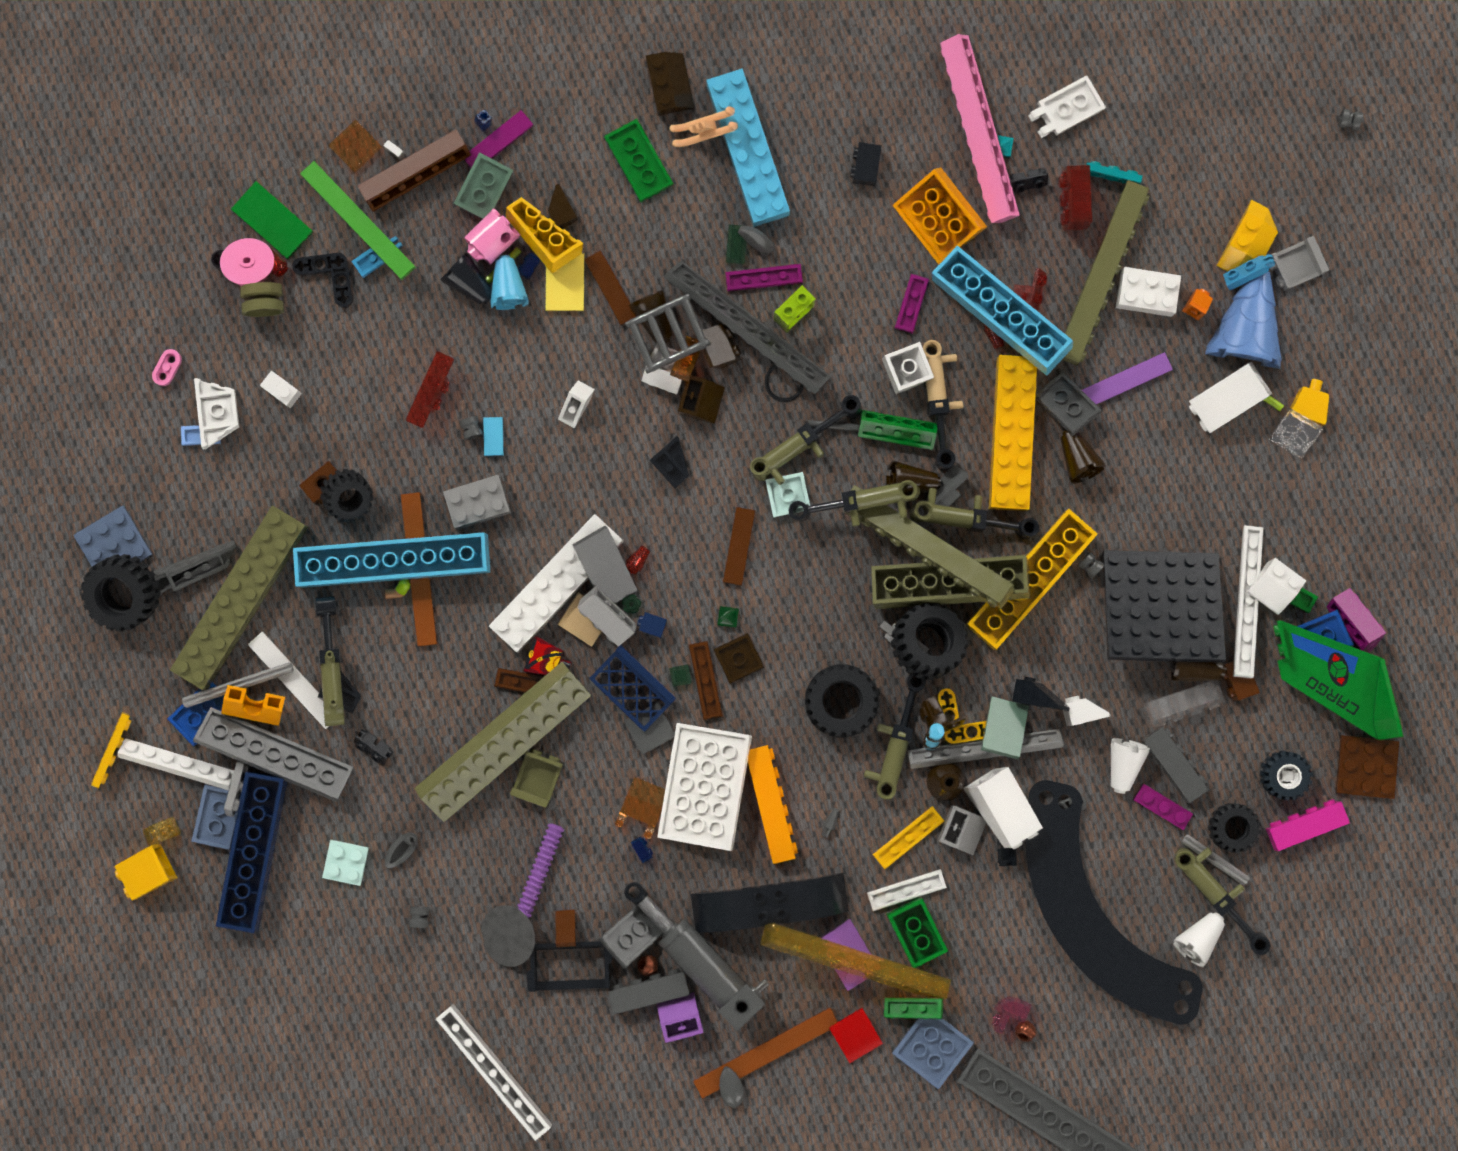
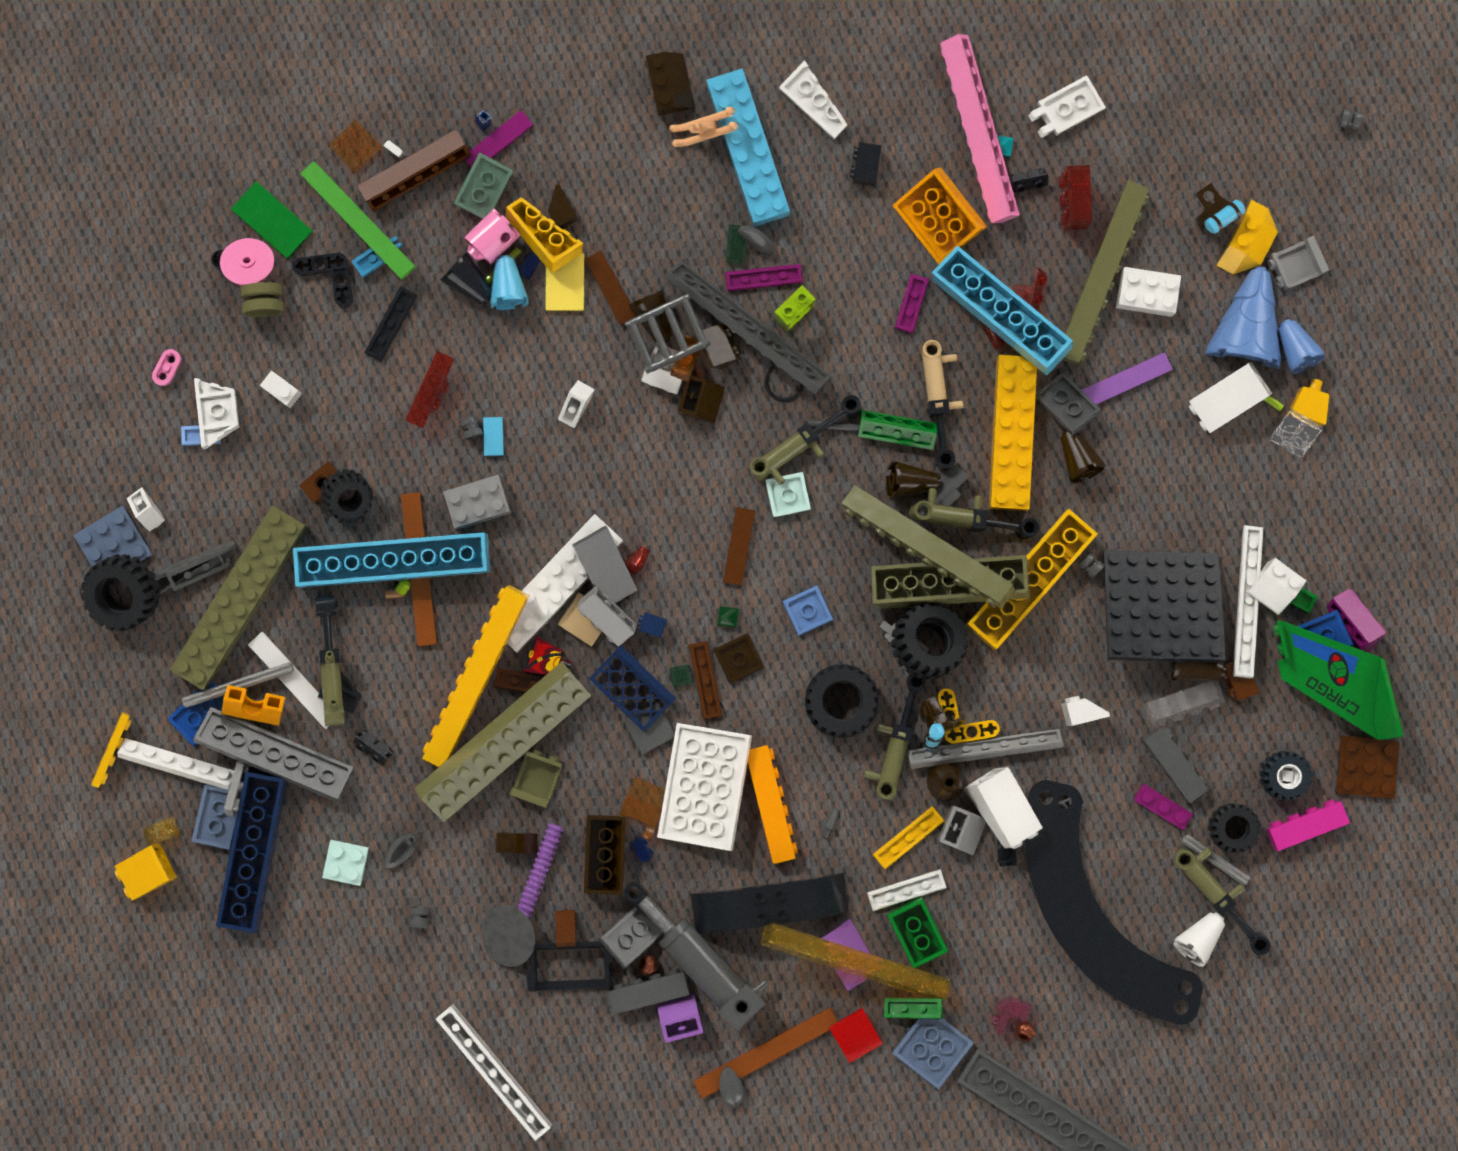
(145, 510): none -> white slope
(280, 265): clear red cone -> none
(391, 324): none -> black tile
(476, 675): none -> yellow brick
(516, 842): none -> dark brown slope
(604, 854): none -> dark brown slope
(626, 602): clear green plate -> none
(638, 160): green tile -> none
(671, 463): black wing -> none
(807, 610): none -> medium blue tile
(810, 97): none -> white wing
(856, 500): olive piece -> none
(907, 367): white slope -> none
(1005, 728): tile -> none
(1036, 694): black slope -> none
(1113, 173): teal plate -> none
(1126, 763): white cone -> none
(1198, 304): orange slope -> none
(1219, 213): none -> piece
(1248, 271): dark azure hinge -> none
(1299, 347): none -> medium blue cone

